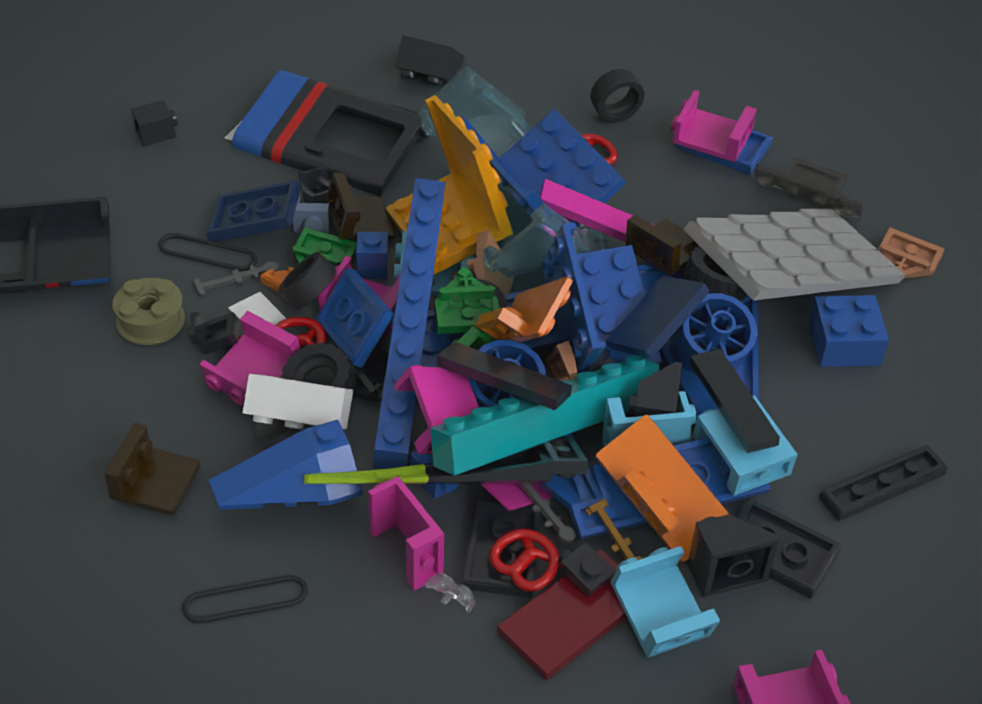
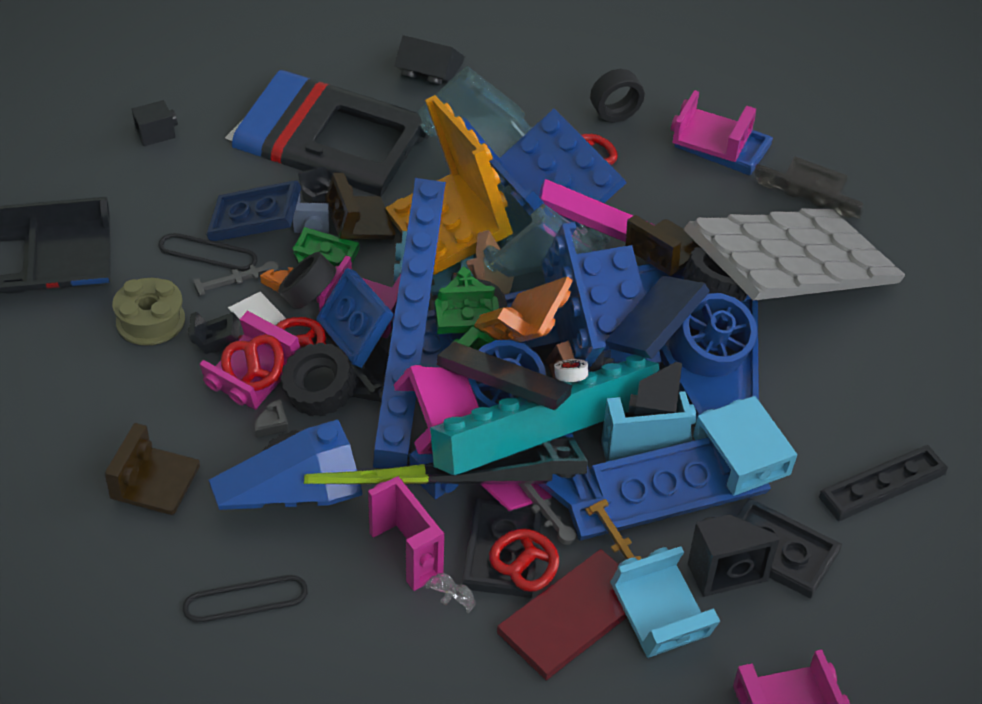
(252, 360): none -> red piece
(295, 402): white brick -> none
(372, 255): blue brick -> none
(571, 370): none -> white tile
(584, 569): black bracket -> none
(659, 483): orange bracket -> none
(734, 401): black tile -> none
(848, 331): blue brick -> none
(910, 253): nougat slope -> none

